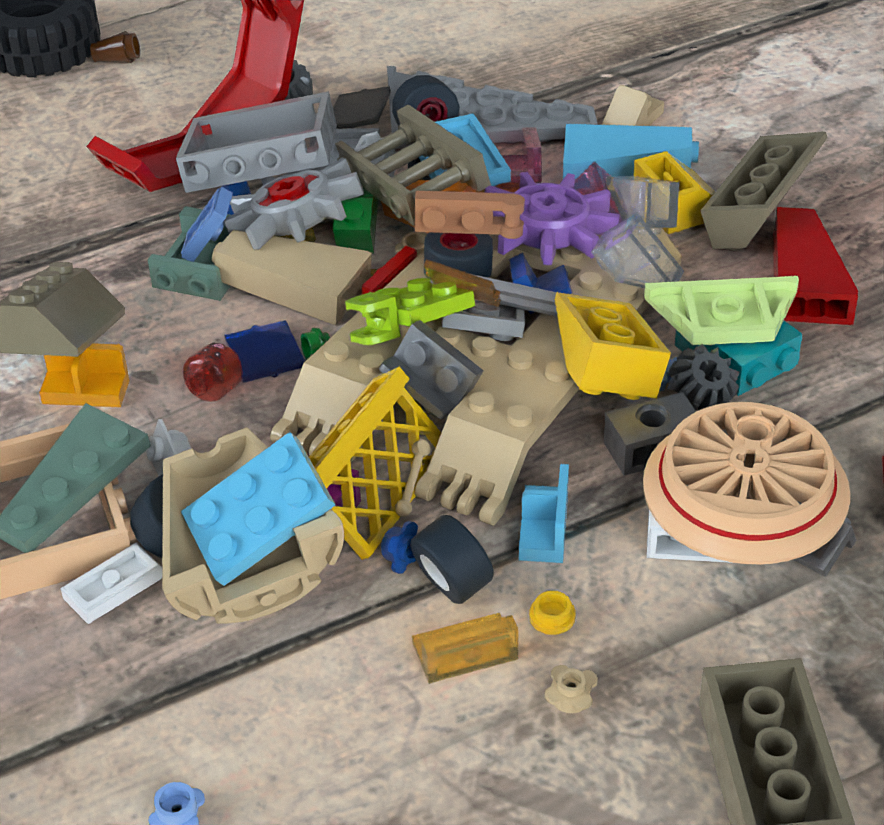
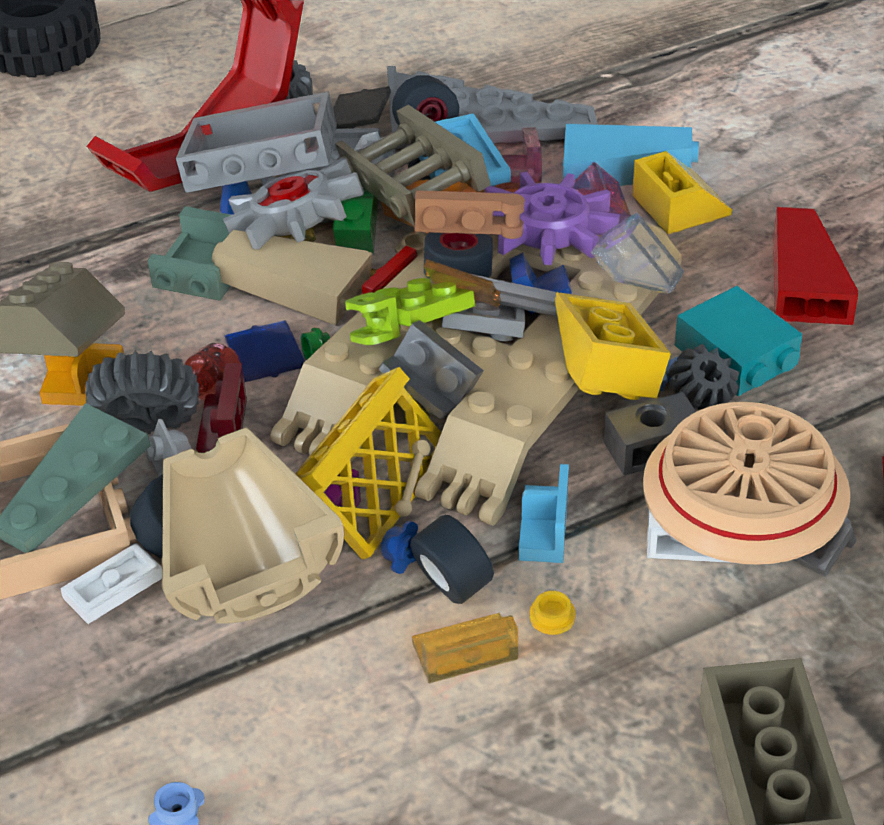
(117, 48): reddish brown cone -> none
(144, 389): none -> dark grey gear
(207, 225): medium blue plate -> none
(224, 410): none -> dark red bracket
(257, 508): medium azure plate -> none
(571, 689): tan plate -> none
(633, 108): tan slope -> none
(650, 197): clear slope -> none
(724, 308): yellowish green wing -> none
(757, 187): dark tan slope -> none

